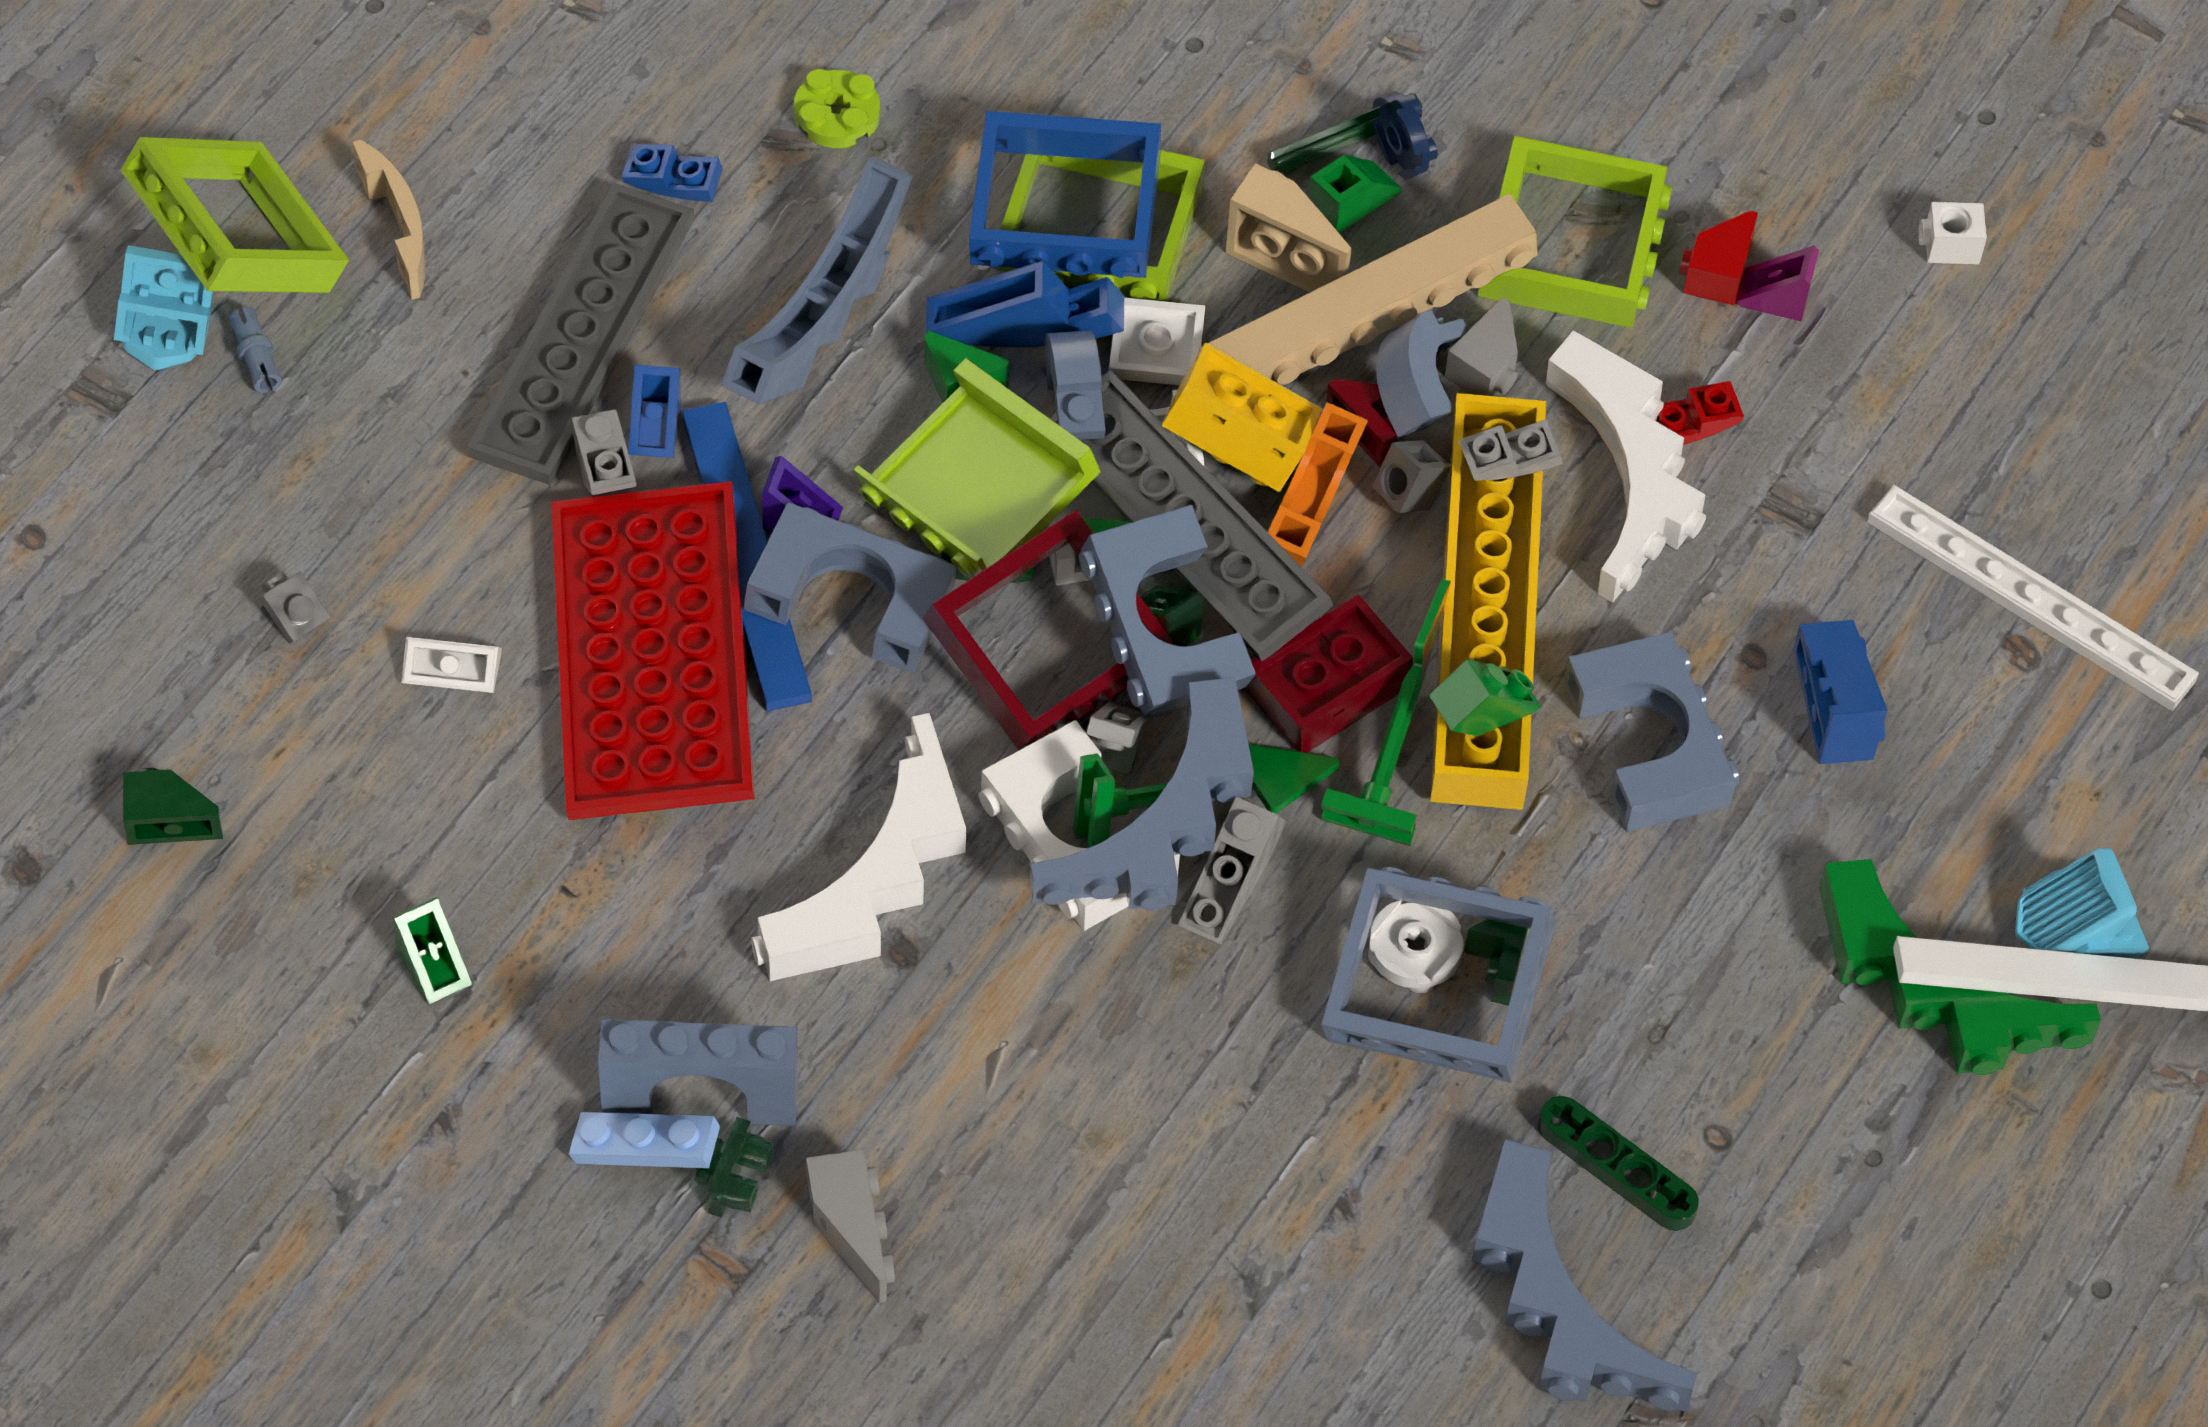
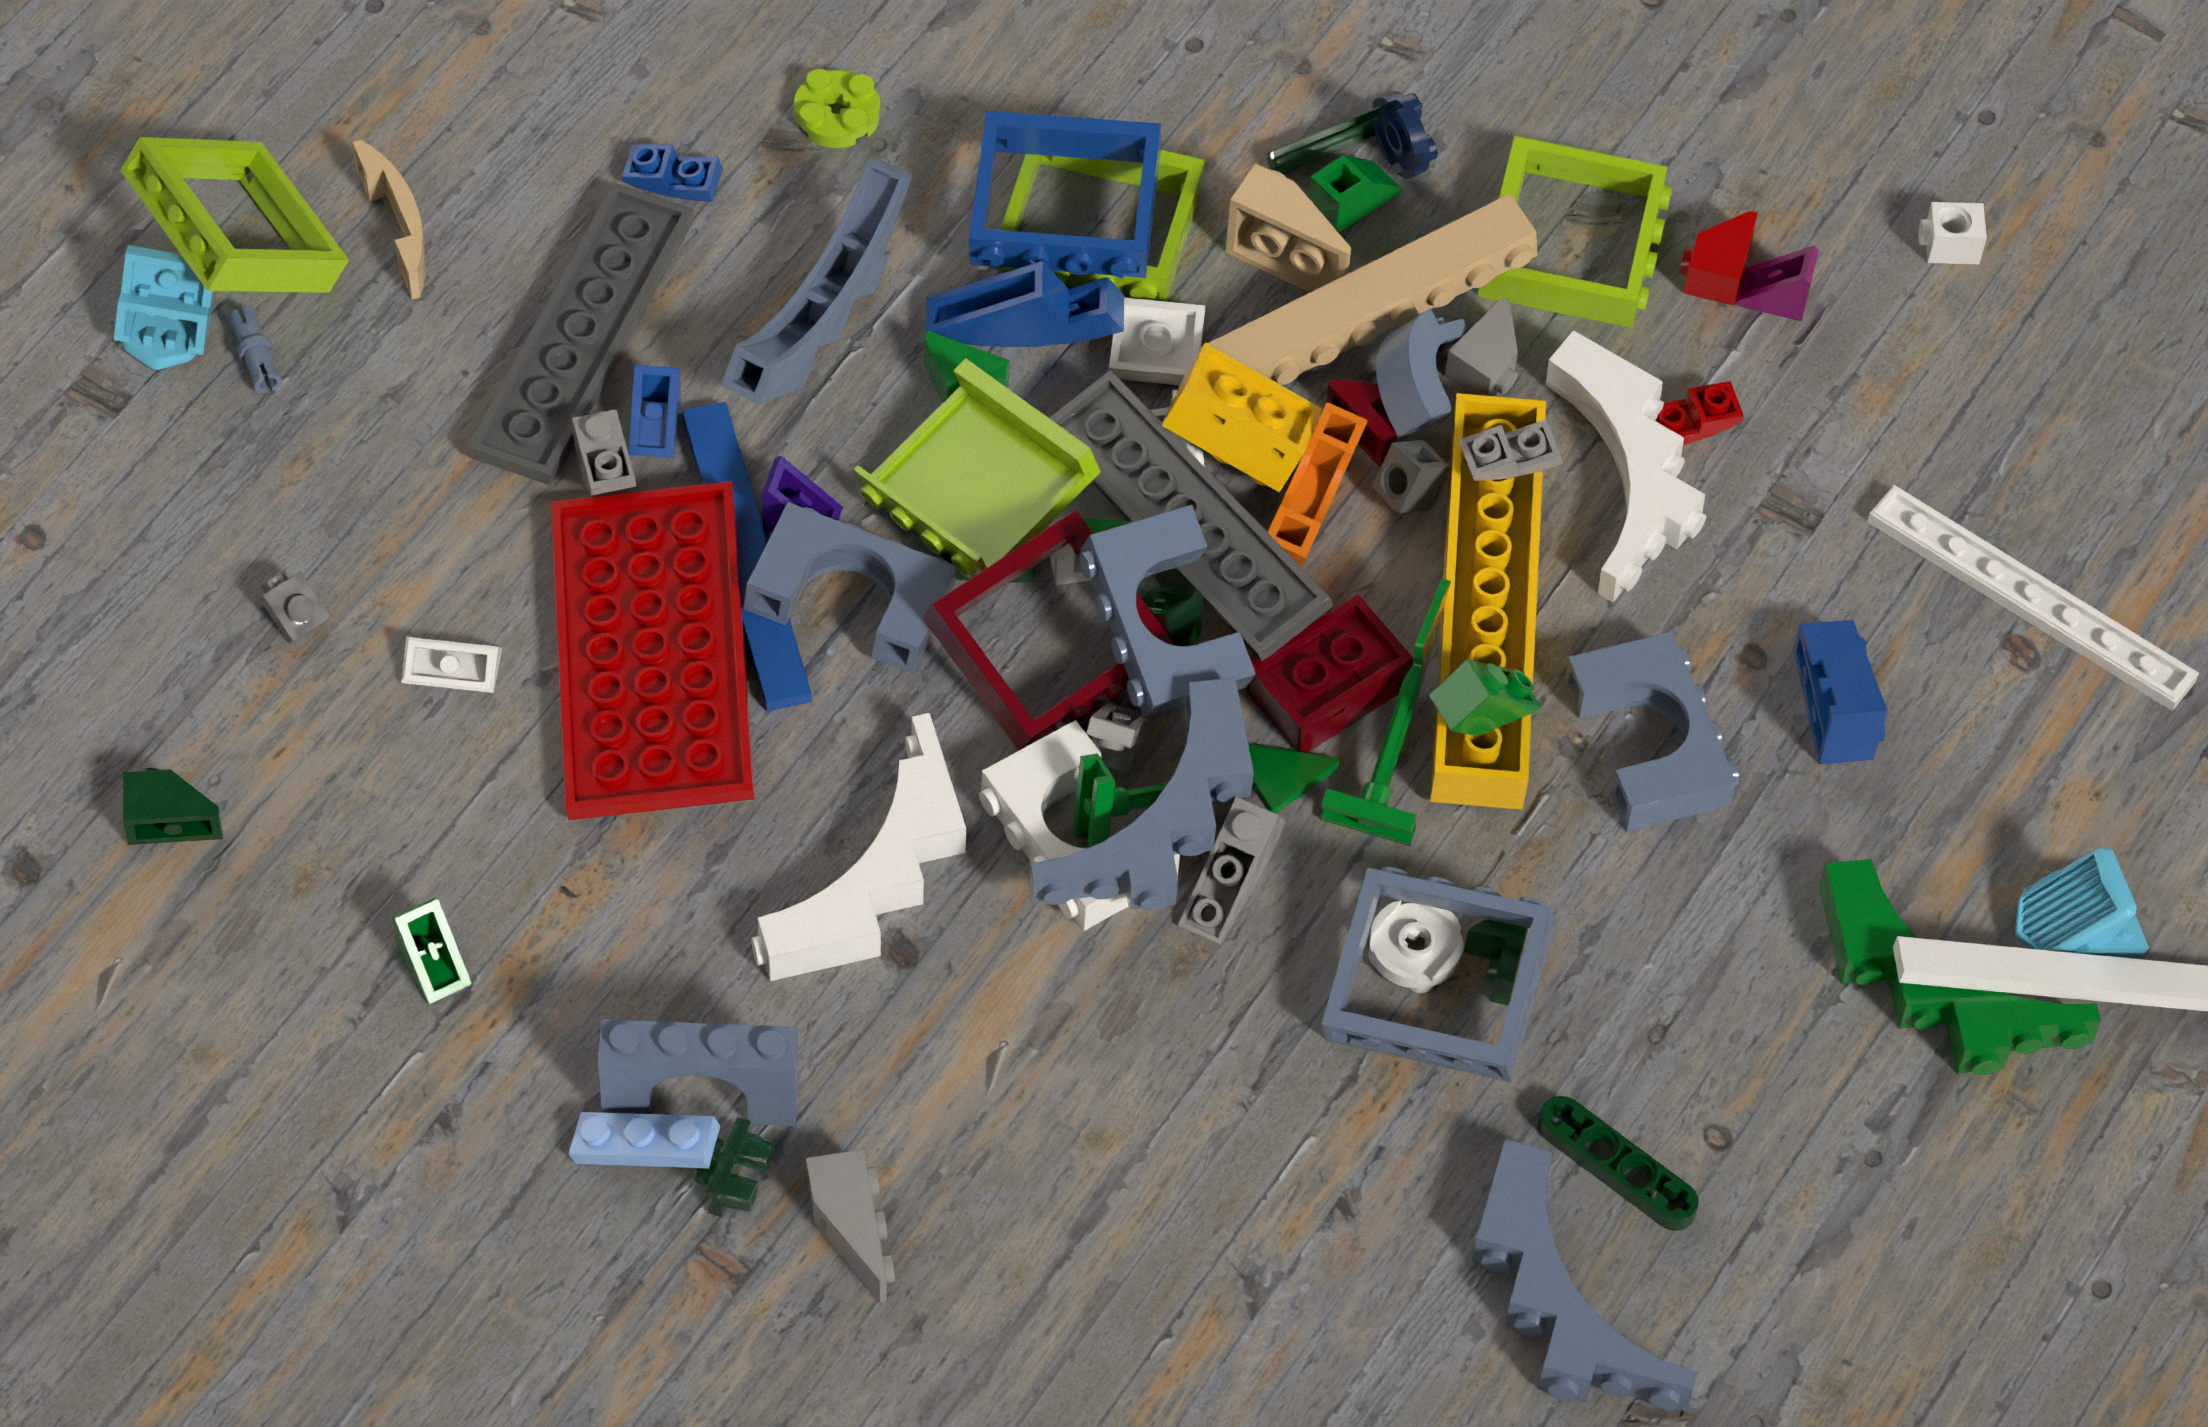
(1076, 378): sand blue arch -> none

